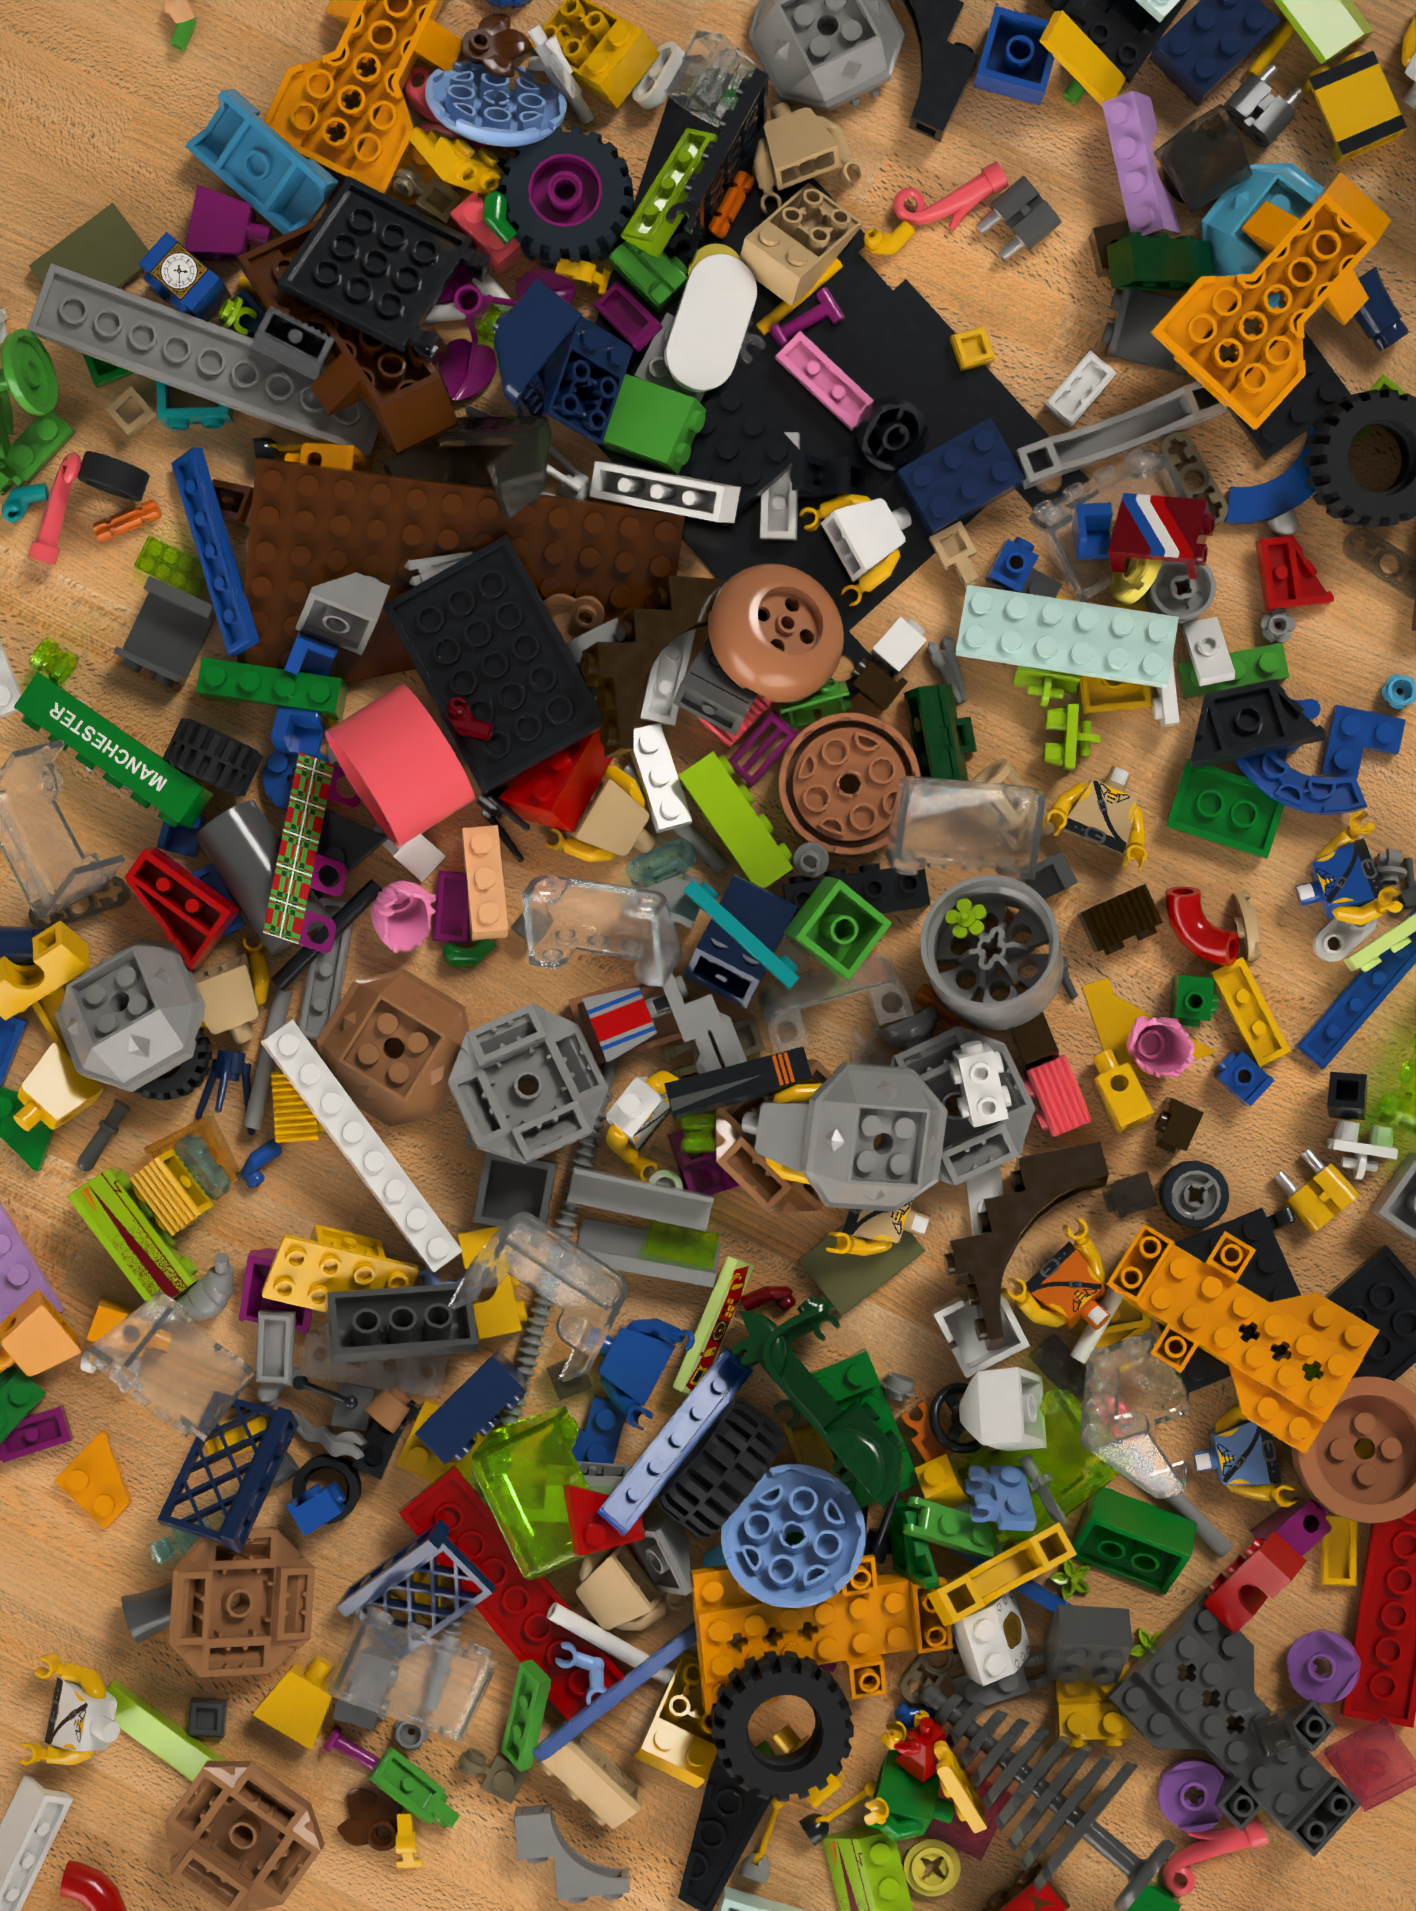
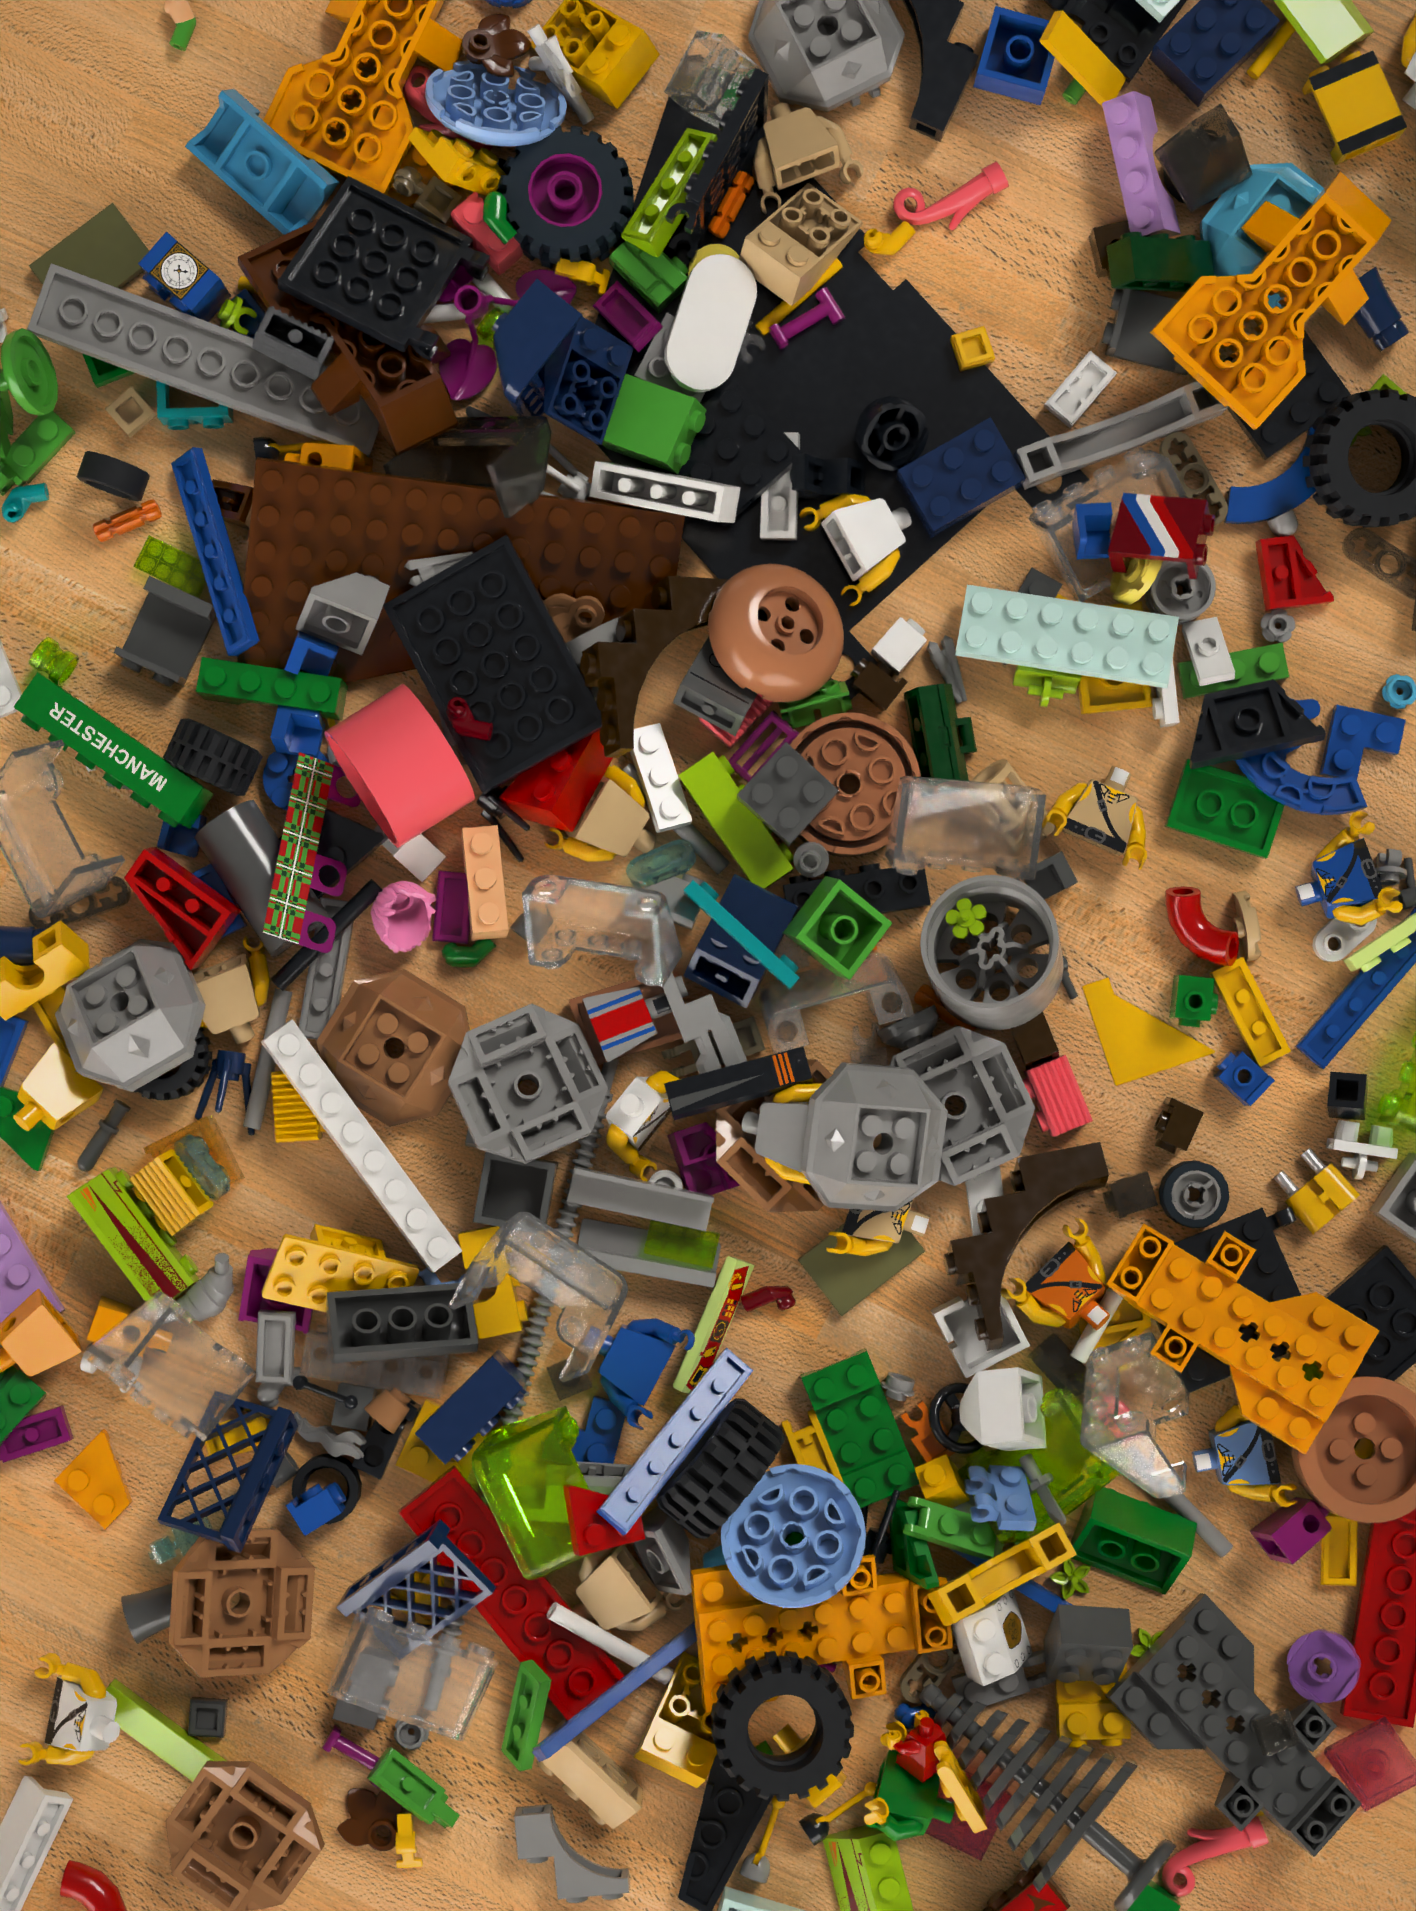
(46, 542): coral plant -> none
(223, 227): magenta torso -> none
(256, 1160): blue arm -> none
(299, 1702): yellow torso -> none
(501, 1776): dark tan plate -> none
(593, 1664): light blue arm -> none
(650, 89): white plate -> none
(665, 680): white plate -> none
(698, 1134): clear neon green wheel -> none
(787, 794): none -> dark grey piece
(824, 379): bright pink plate -> none
(850, 1433): dark green piece -> none
(932, 1883): light yellow gear -> none
(954, 549): tan plate -> none
(977, 1073): white brick -> none
(1003, 574): blue brick -> none
(1024, 214): dark grey piece -> none
(1066, 720): lime hips -> none
(1120, 919): dark brown brick -> none
(1124, 1108): yellow torso -> none
(1160, 1046): bright pink hair -> none
(1176, 1781): medium lavender plate -> none
(1259, 110): dark grey piece -> none
(1268, 1567): red arch -> none

